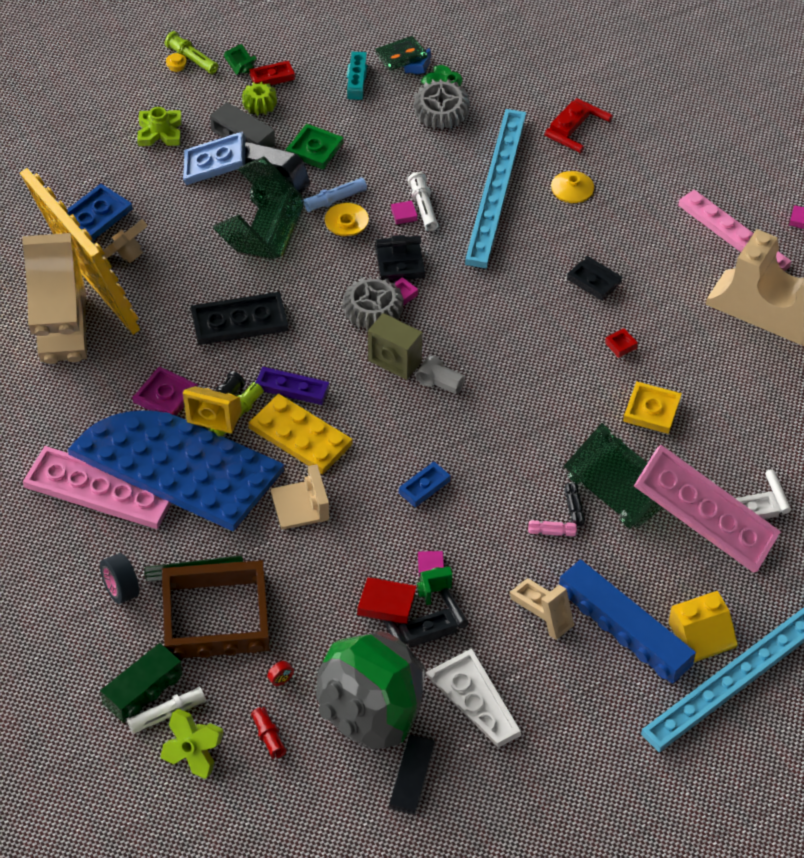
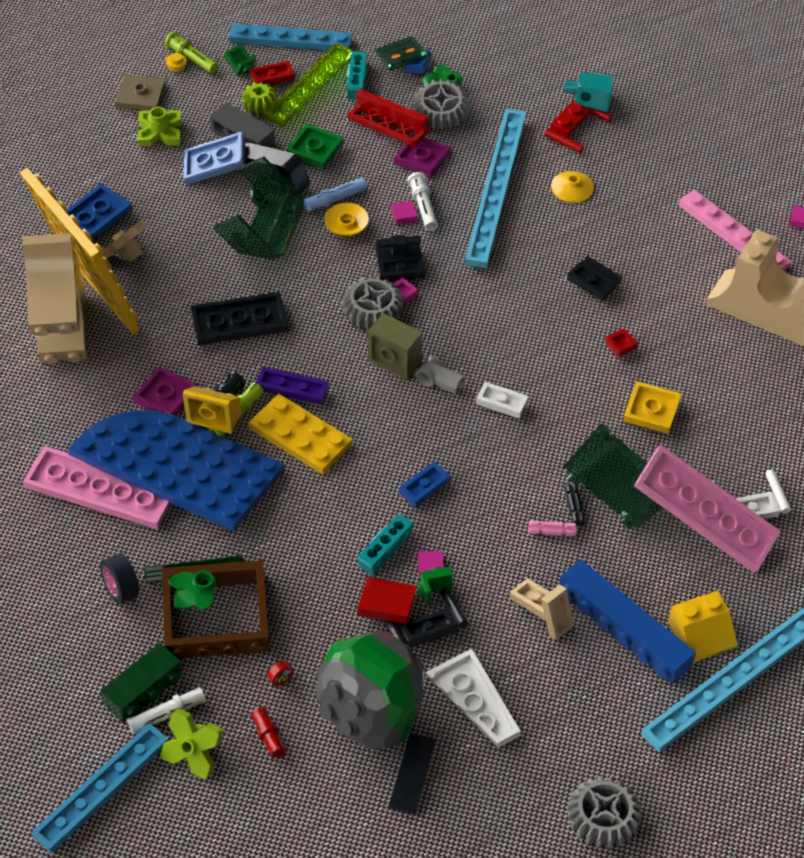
(99, 788): none -> dark azure plate
(140, 92): none -> dark tan plate
(190, 590): none -> green plate
(288, 37): none -> dark azure plate
(302, 502): tan bracket -> none
(308, 85): none -> clear neon green plate
(385, 544): none -> teal piece
(393, 115): none -> red fence
(424, 157): none -> magenta tile
(502, 400): none -> white plate
(591, 90): none -> teal torso
(604, 825): none -> light grey gear

